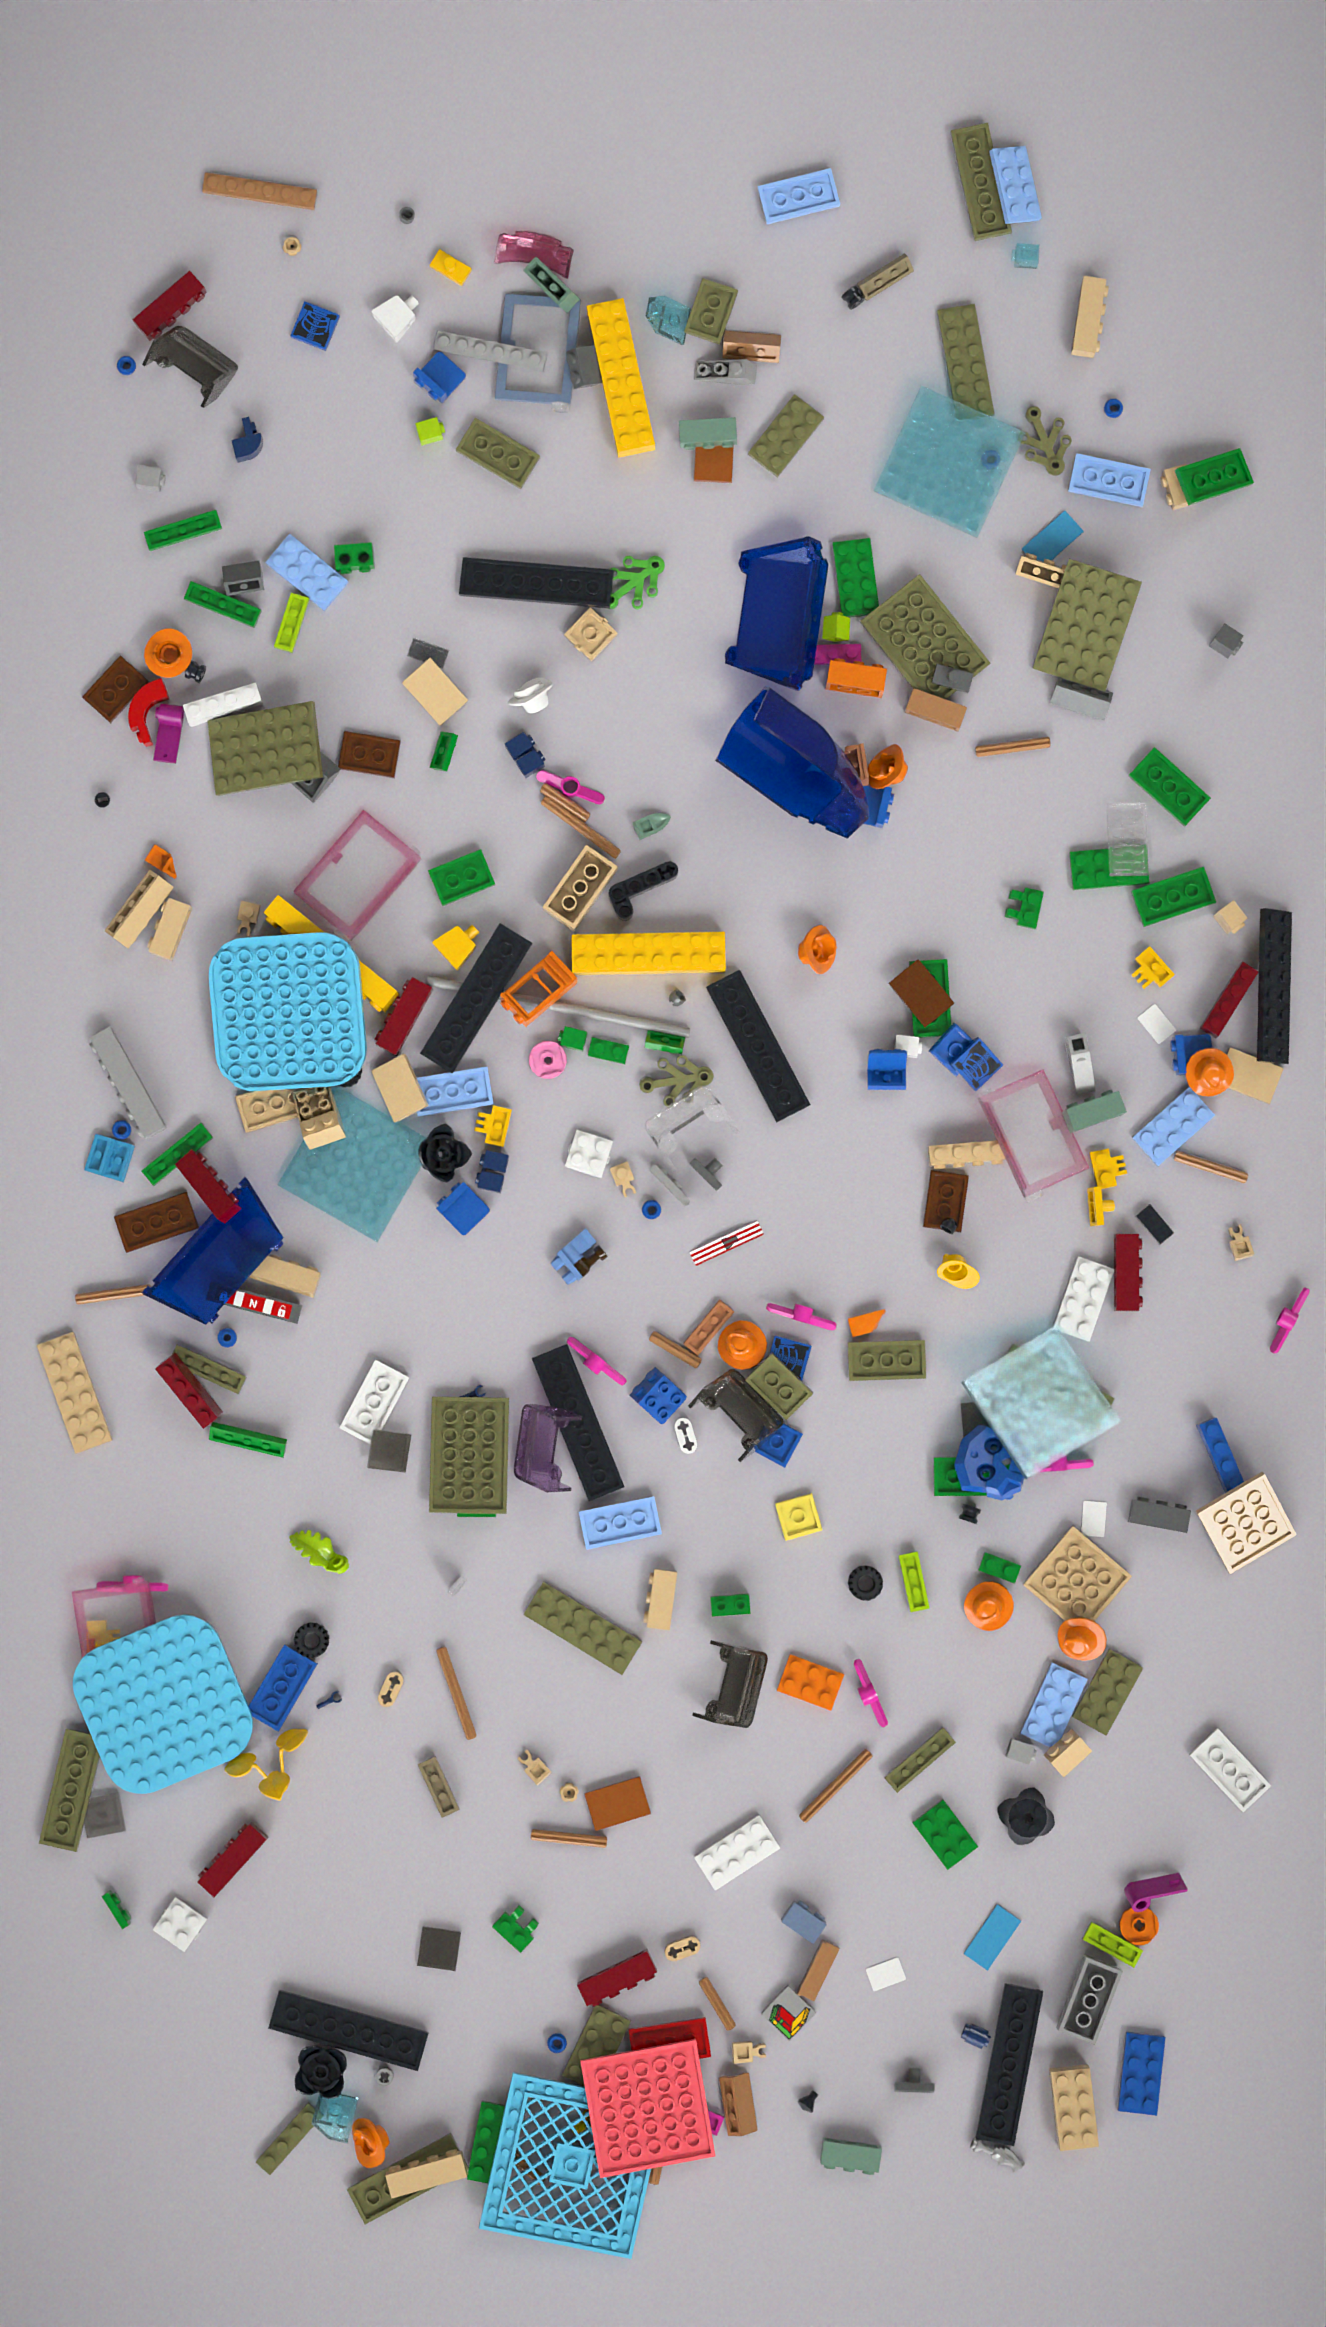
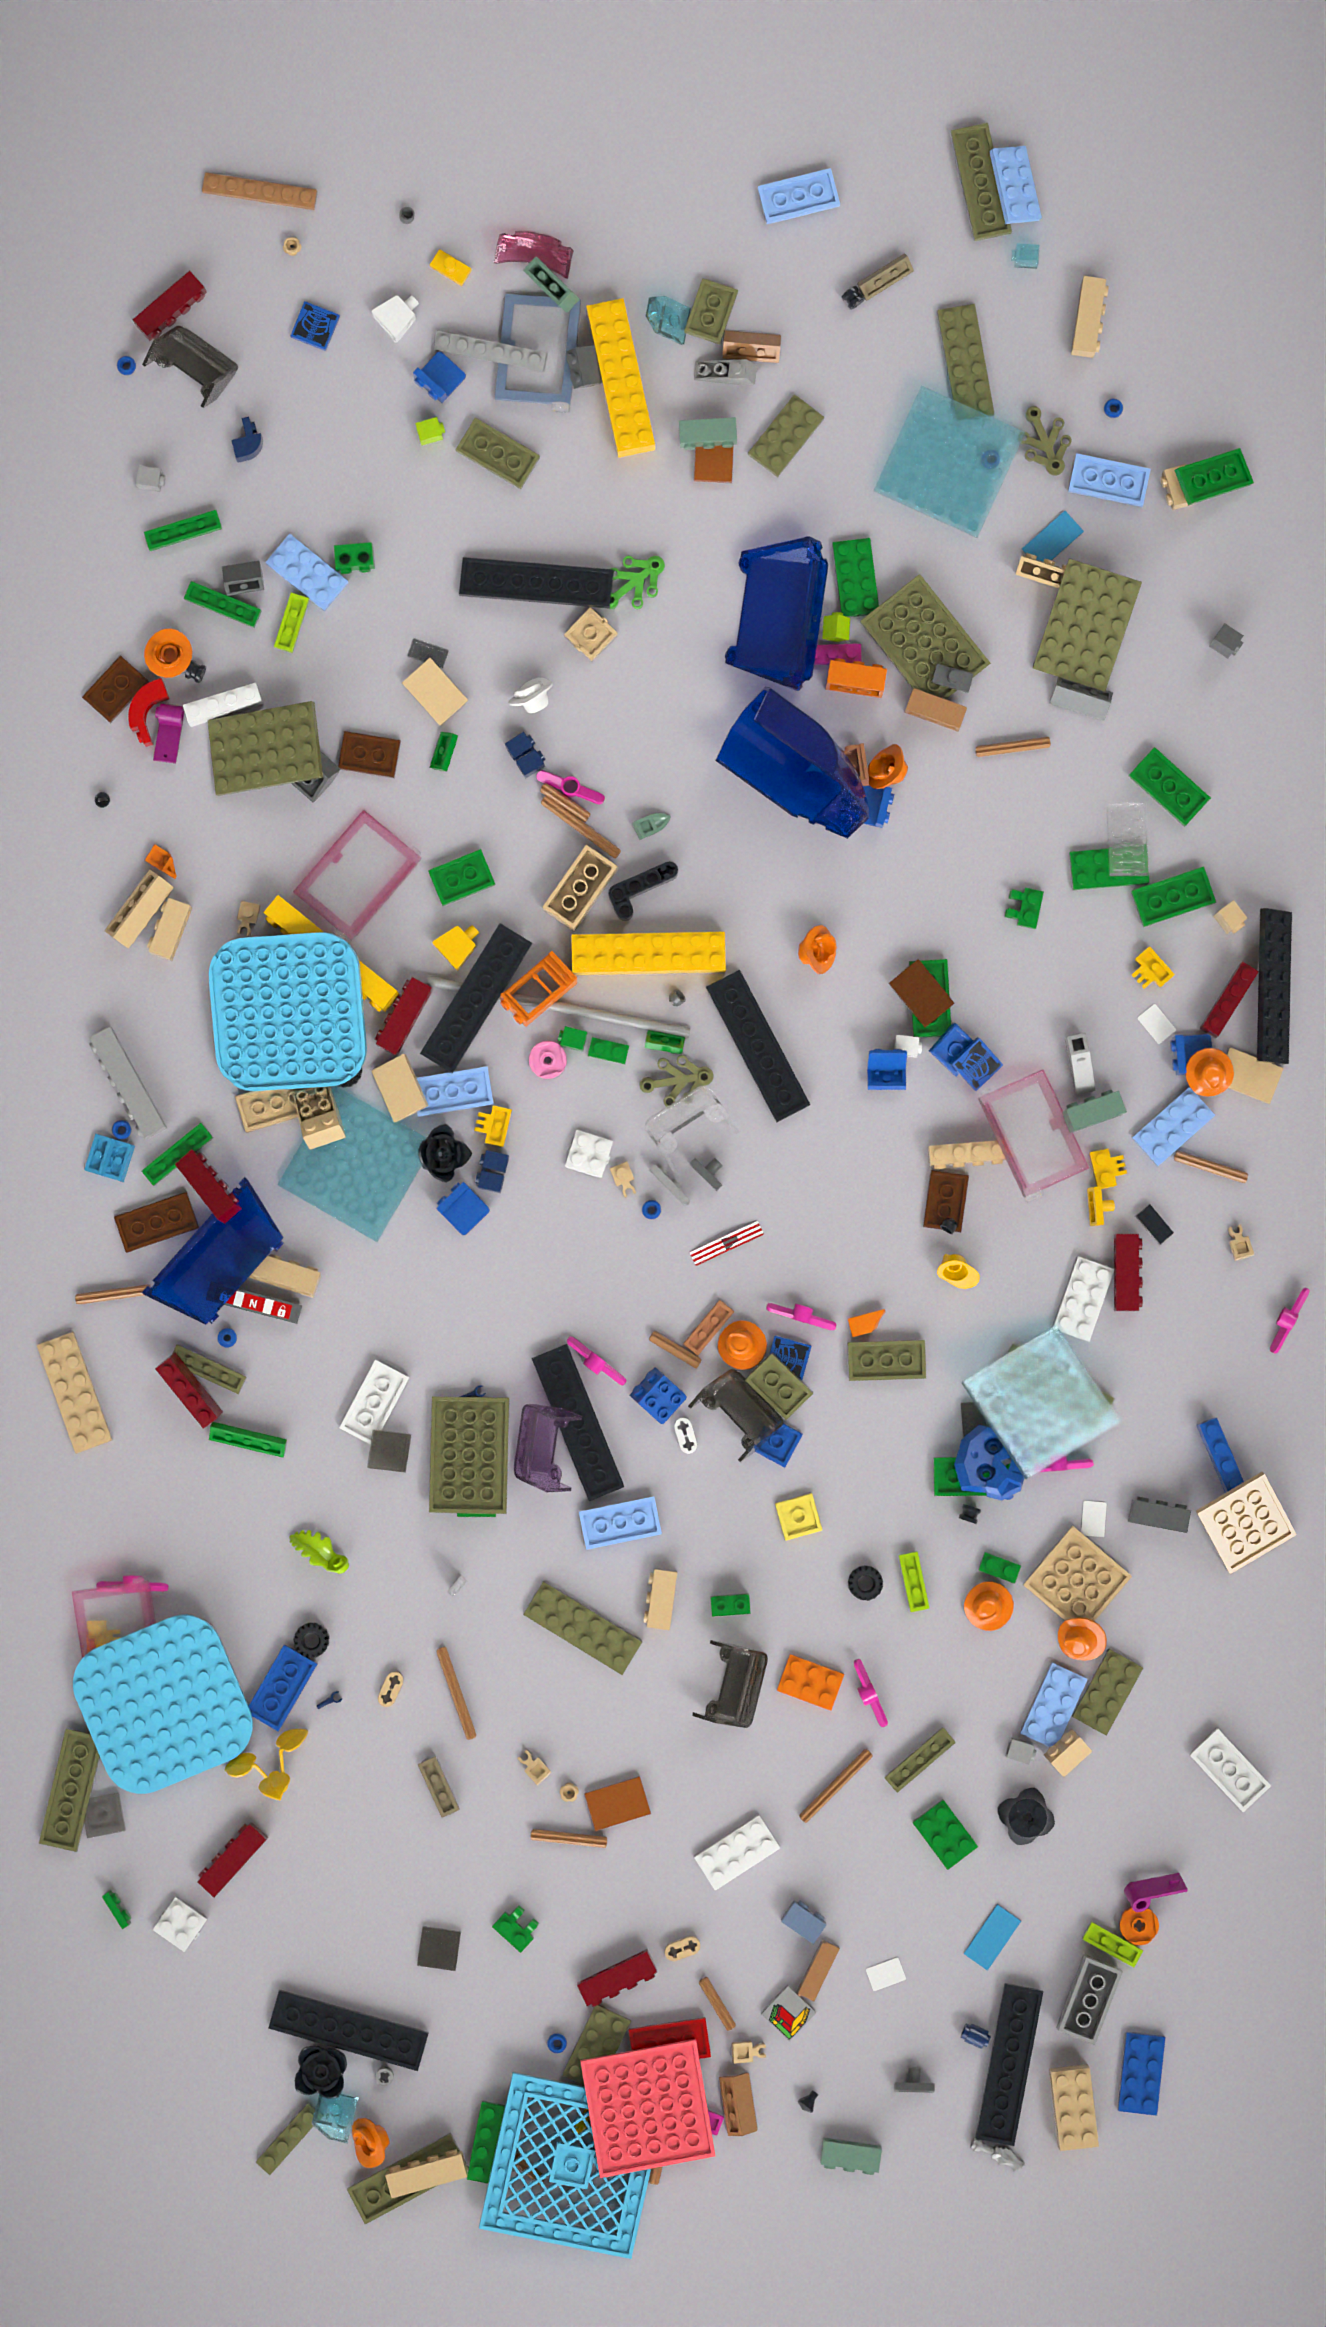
(573, 1257): medium blue hips -> none

